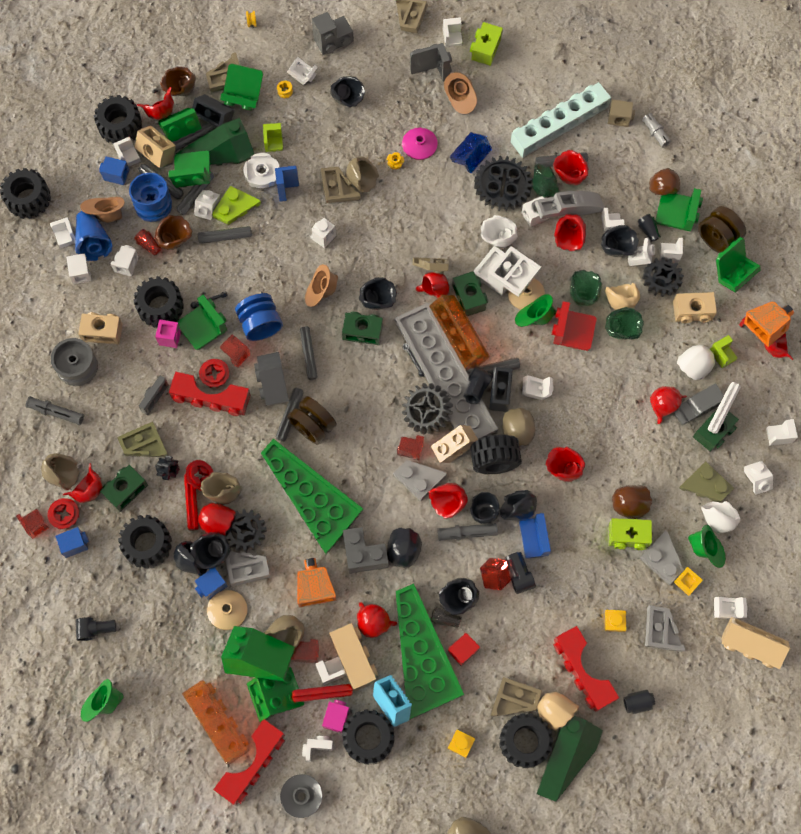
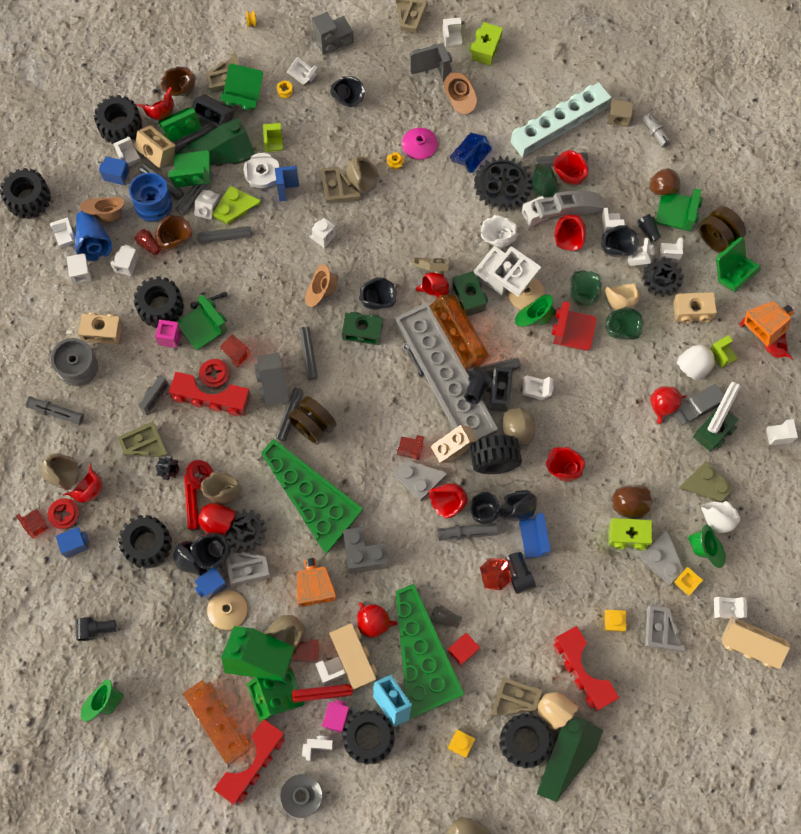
(121, 499): dark green brick -> none
(258, 317): blue wheel -> none
(404, 547): black hair -> none
(427, 415): dark grey gear -> none
(459, 596): black hair -> none
(639, 702): black brick -> none
(760, 477): white bracket -> none

